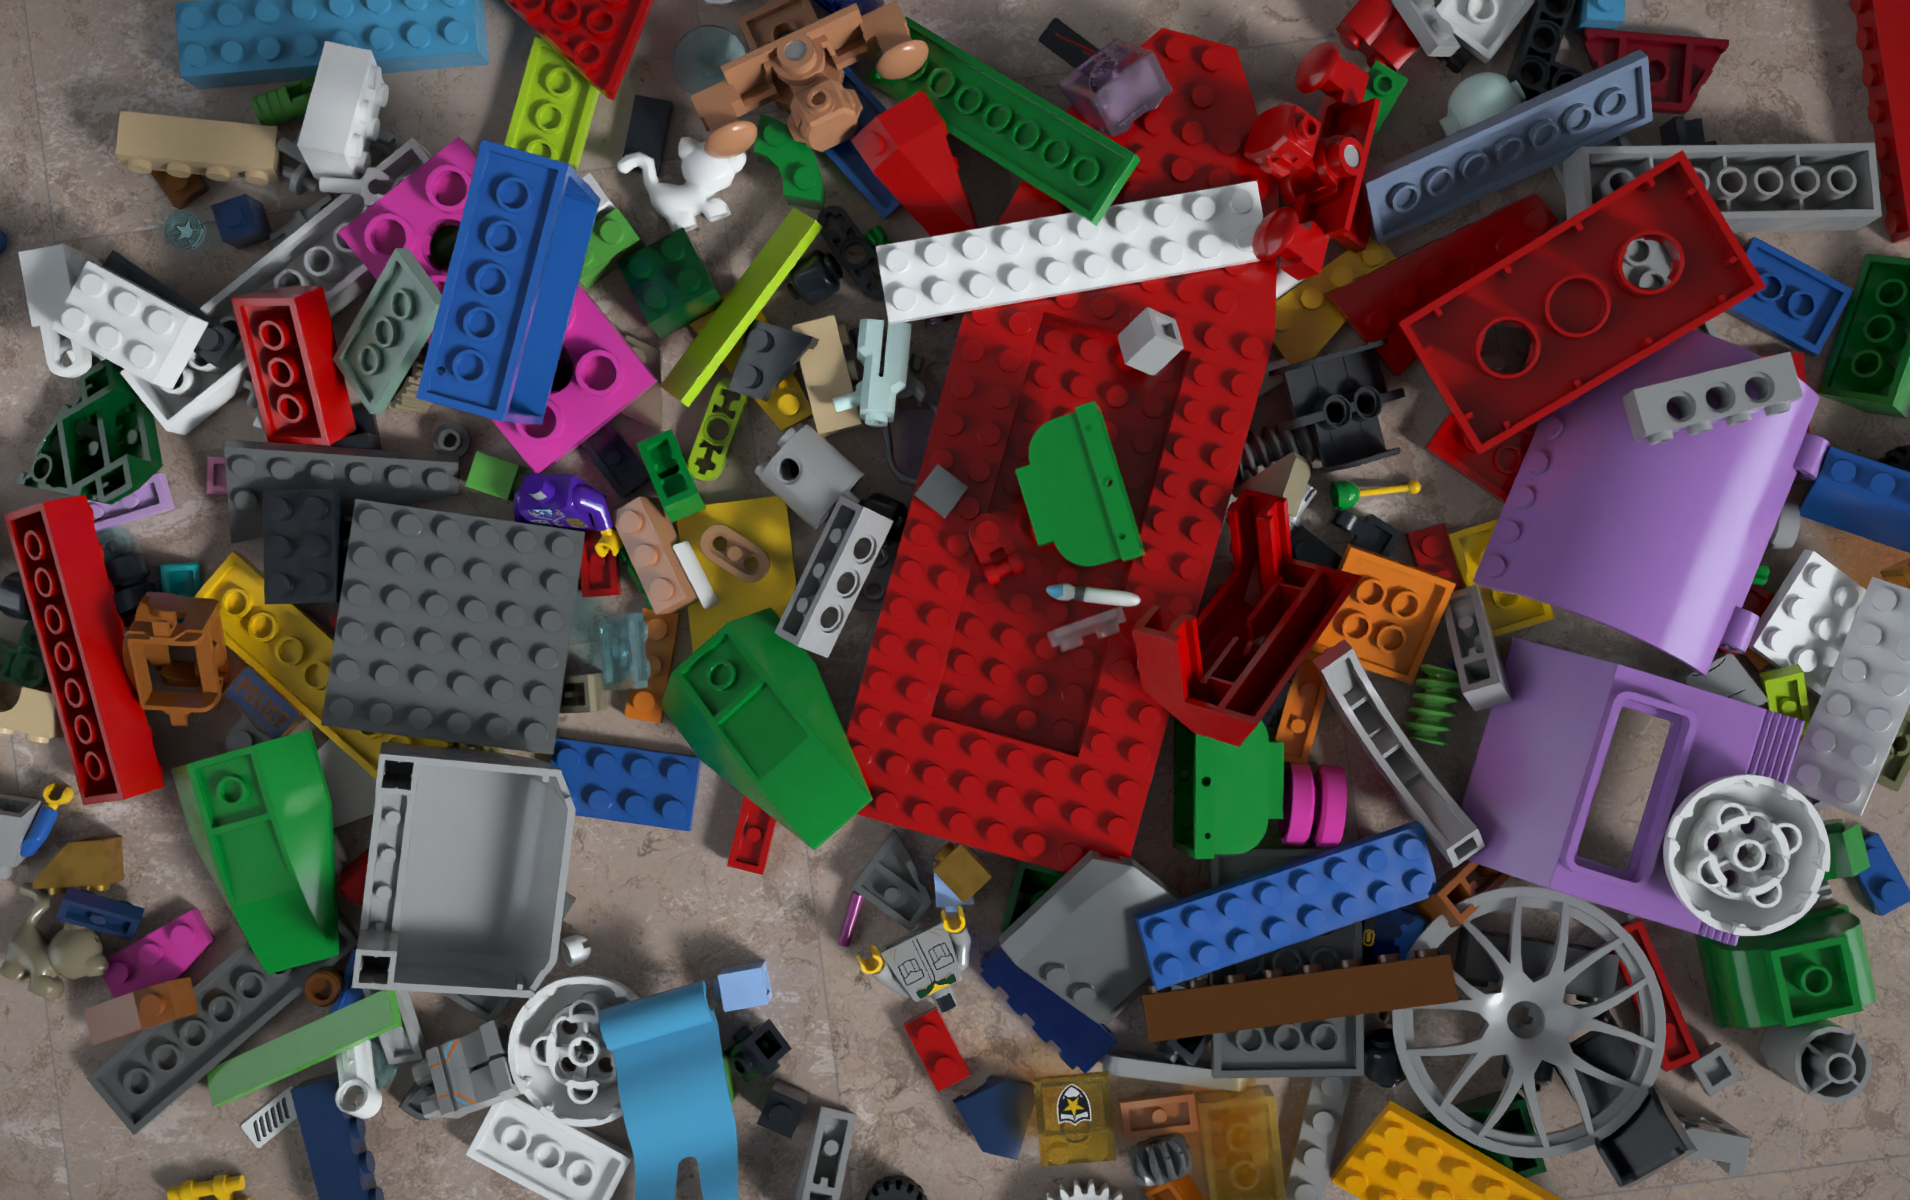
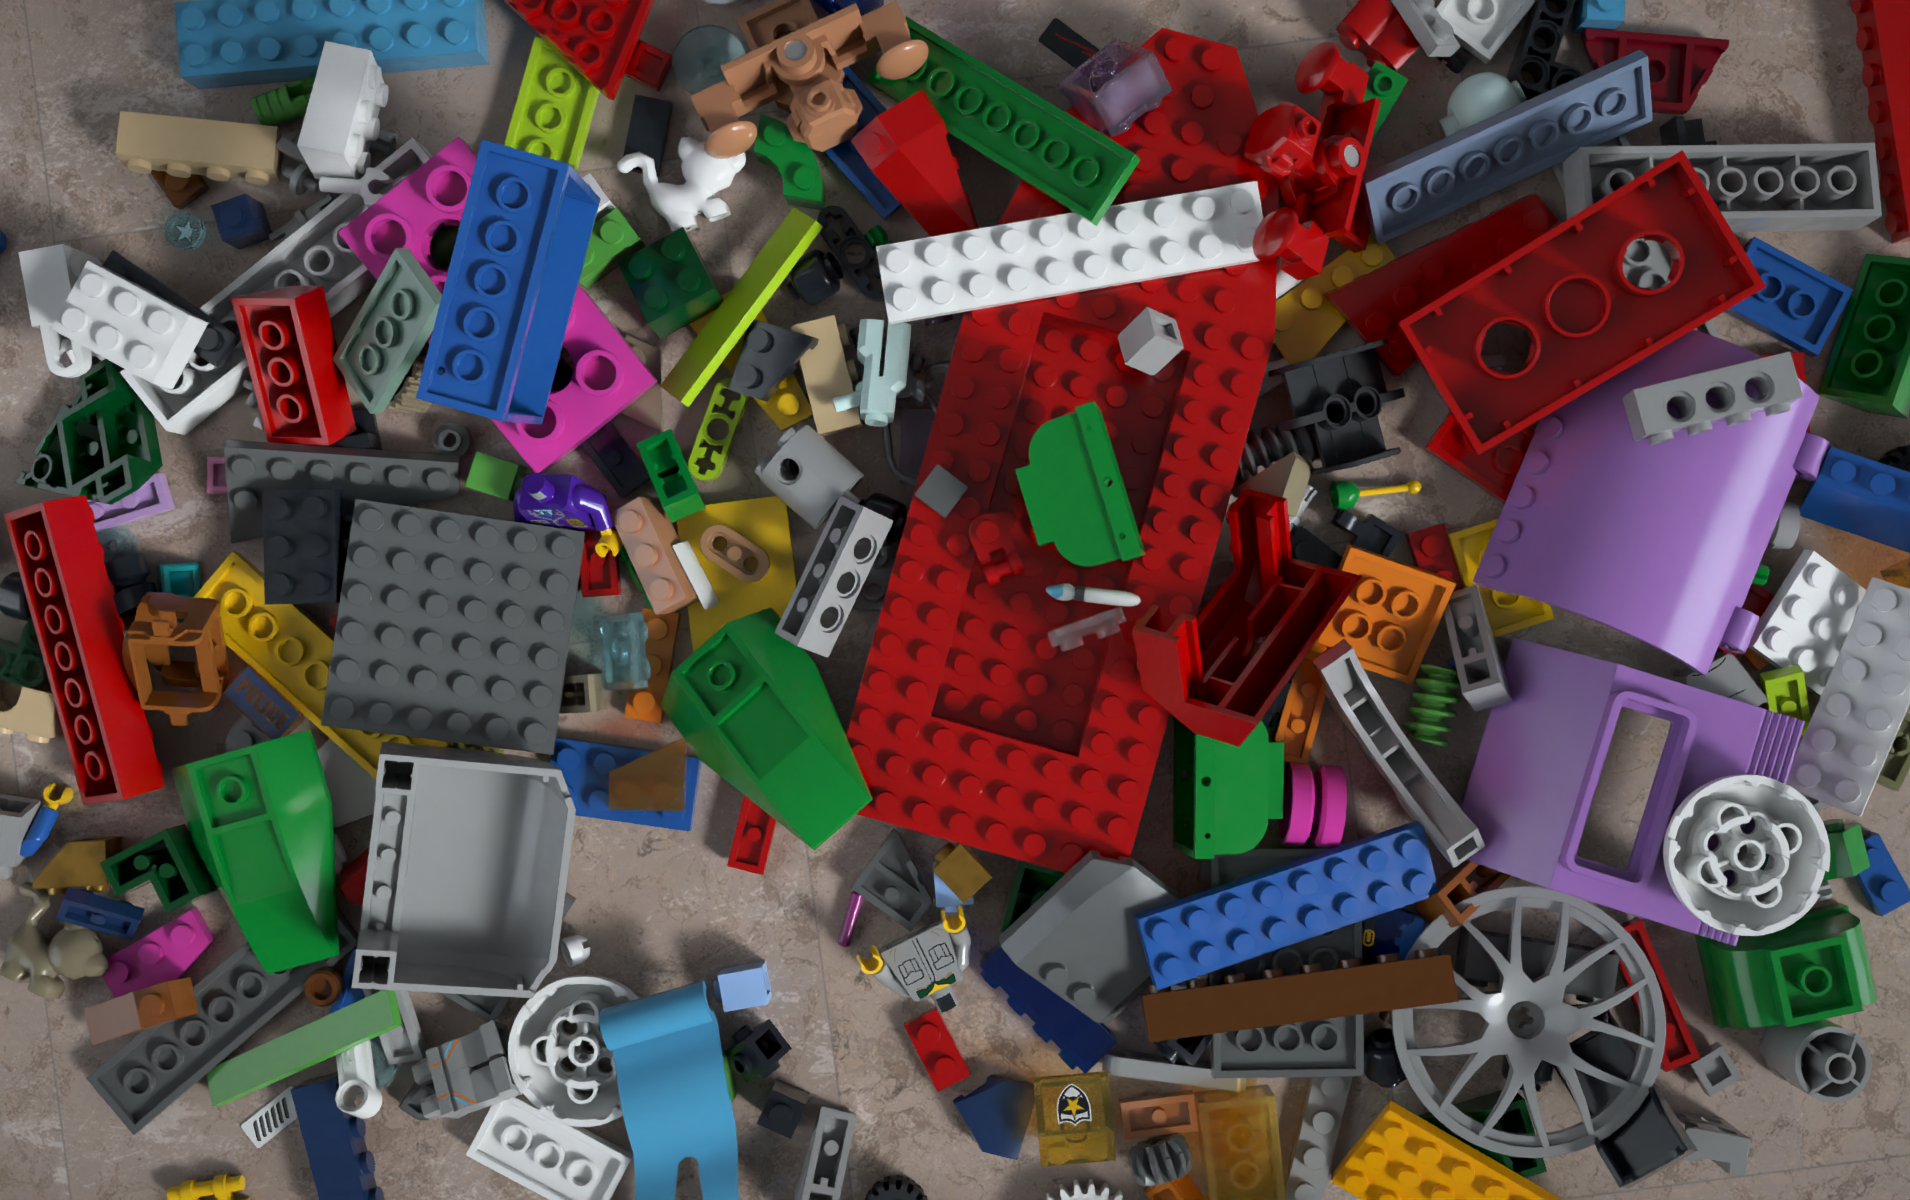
(168, 863): none -> dark green brick
(649, 65): none -> red tile
(651, 781): none -> clear orange wing

